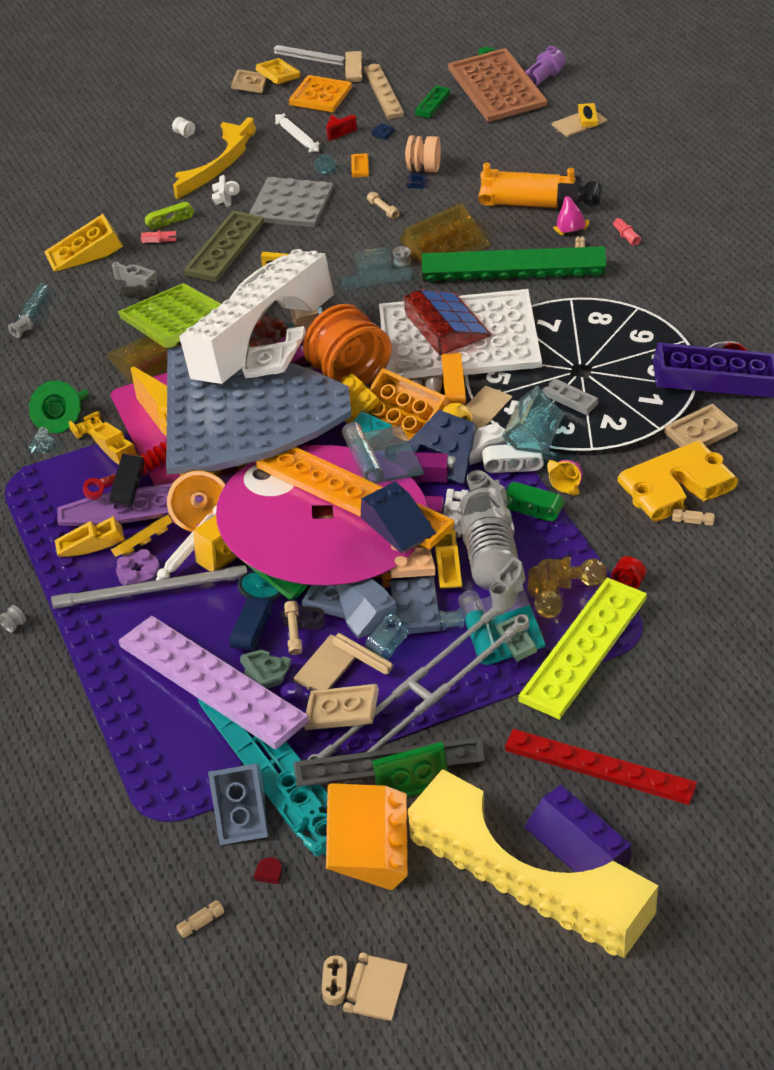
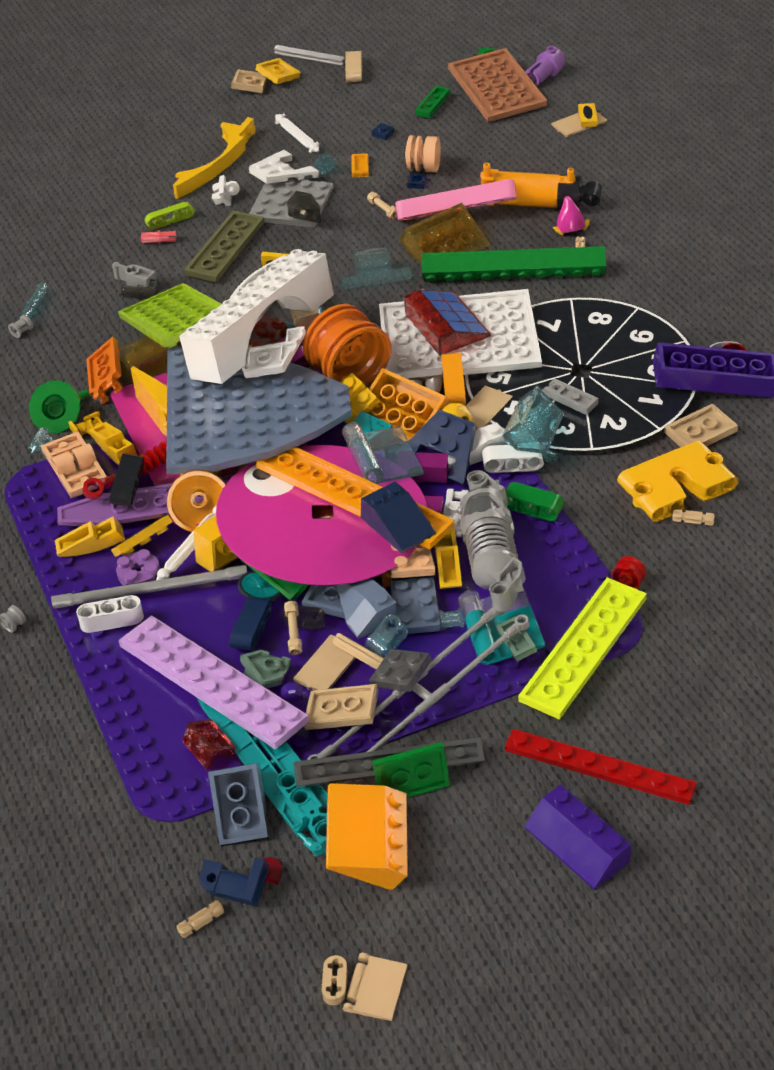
(73, 462): none -> light nougat plate
(85, 245): yellow slope -> none
(104, 370): none -> orange tile
(110, 614): none -> white beam
(183, 127): white wheel -> none
(207, 742): none -> clear red bracket
(233, 885): none -> dark blue piece
(275, 169): none -> white wing
(304, 207): none -> clear smoke slope
(320, 93): light orange plate -> none
(340, 127): red slope -> none
(383, 91): tan plate -> none
(400, 670): none -> flat silver plate
(402, 256): light grey wheel -> none
(470, 197): none -> bright pink beam
(548, 601): clear yellow piece -> none
(565, 476): yellow hat -> none
(600, 904): light yellow arch -> none
(626, 231): coral axle -> none

